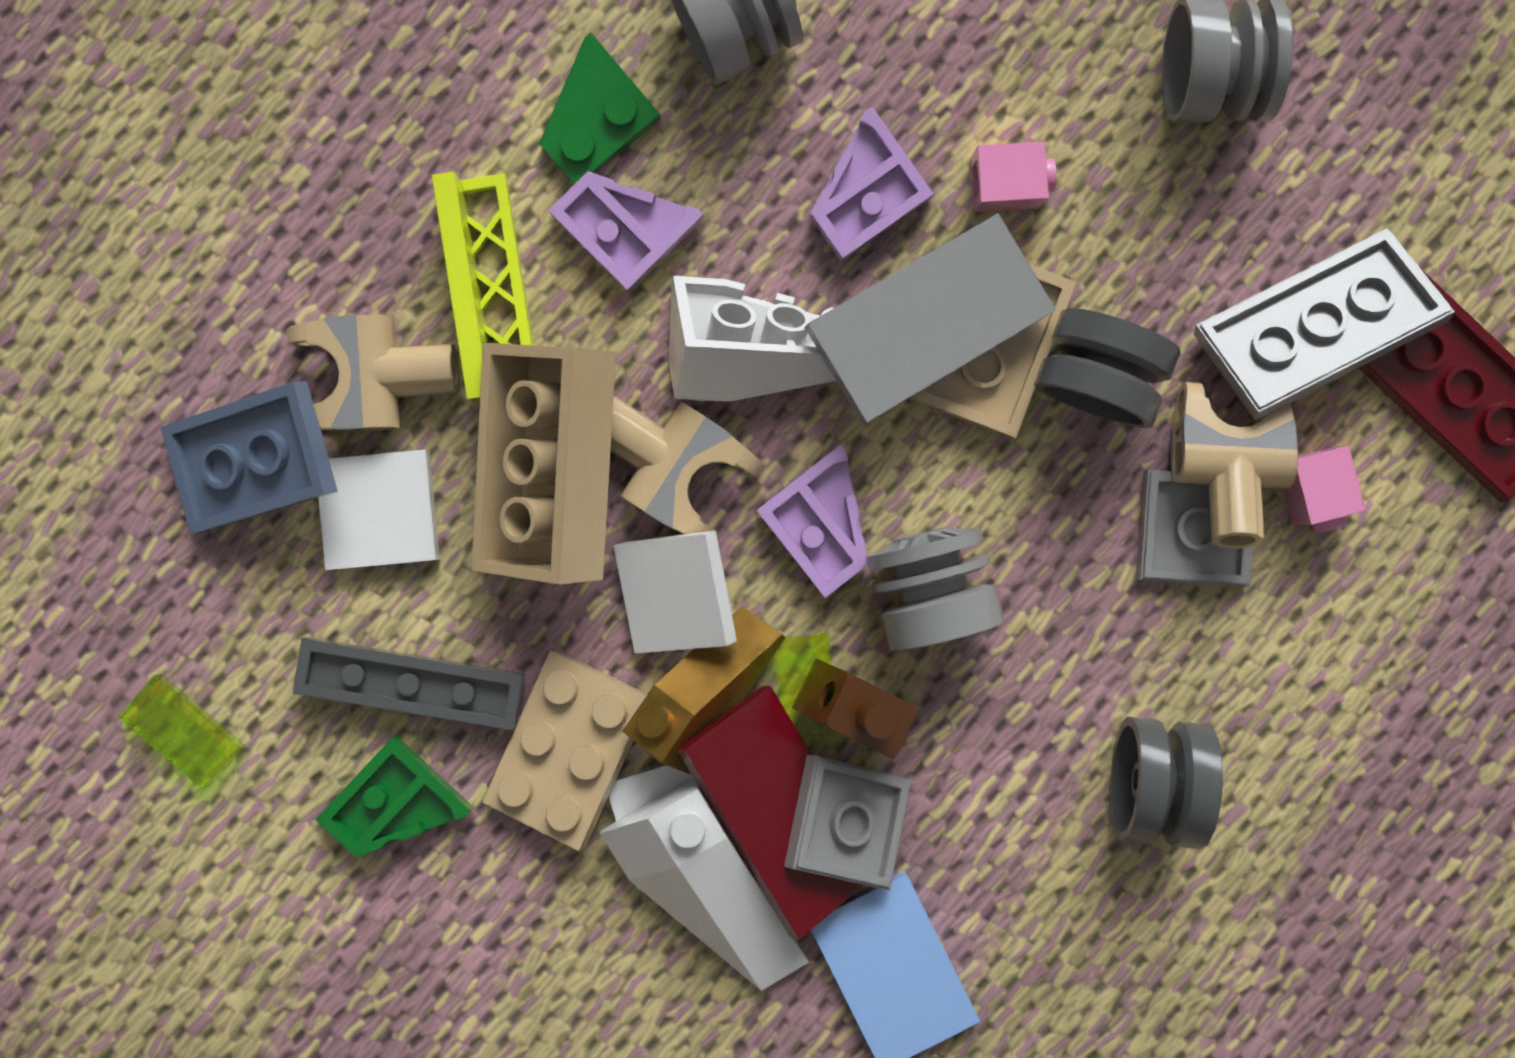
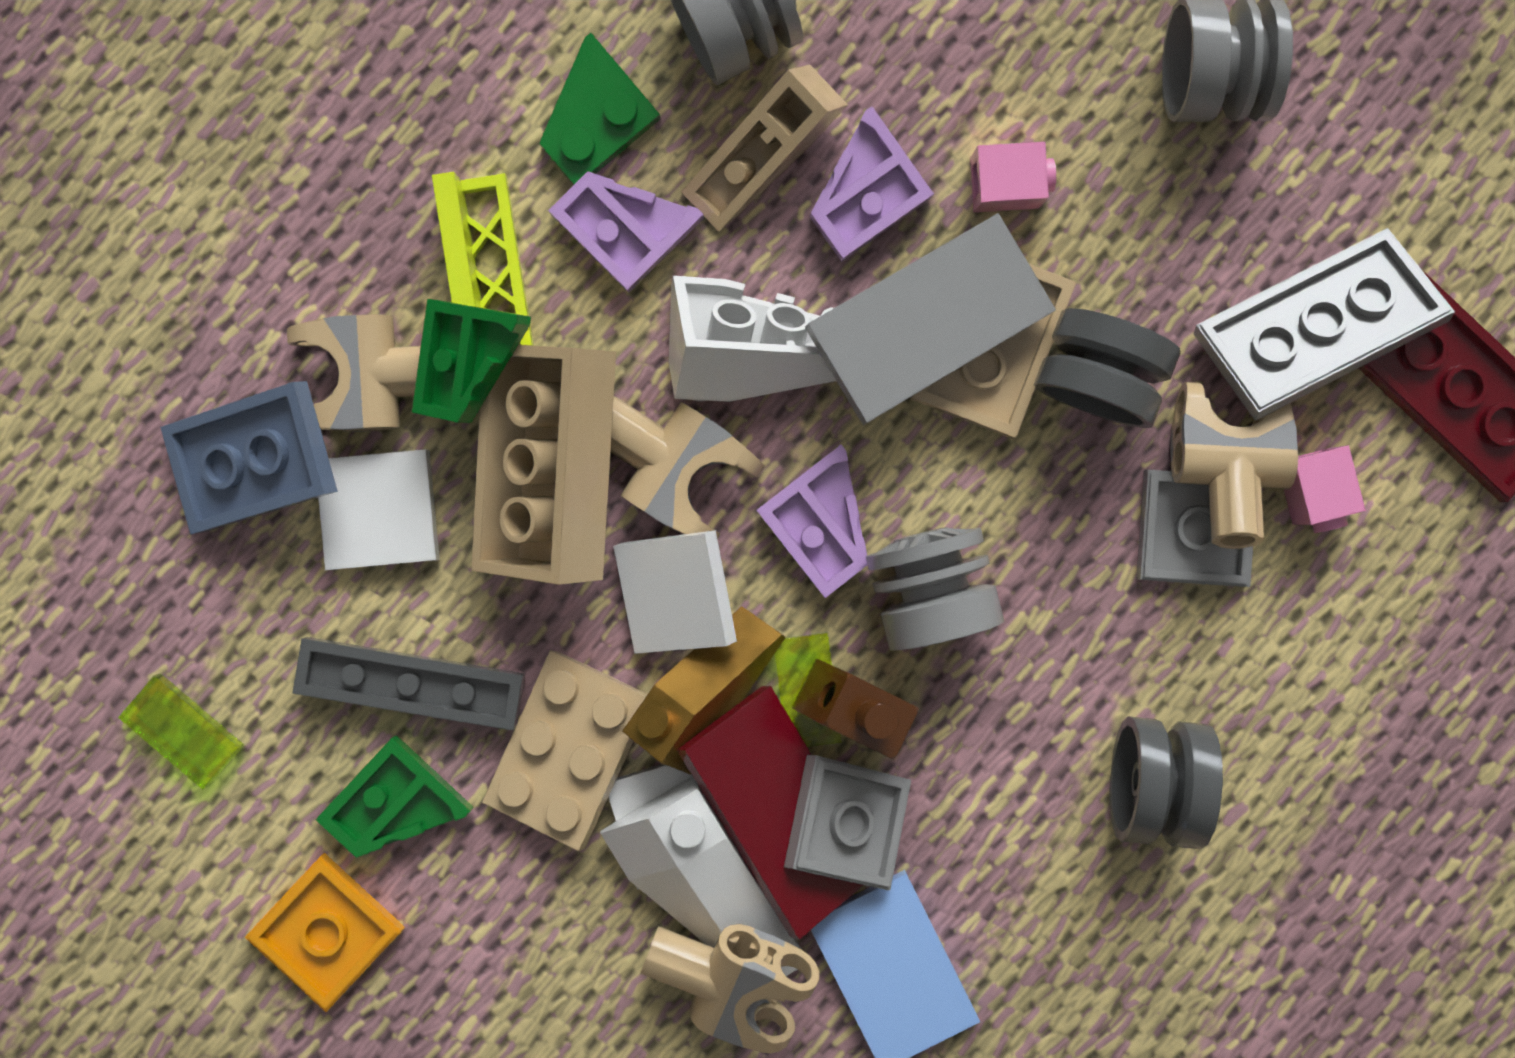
(324, 932): none -> light orange tile
(463, 357): none -> green wing
(734, 982): none -> tan connector
(764, 145): none -> tan slope

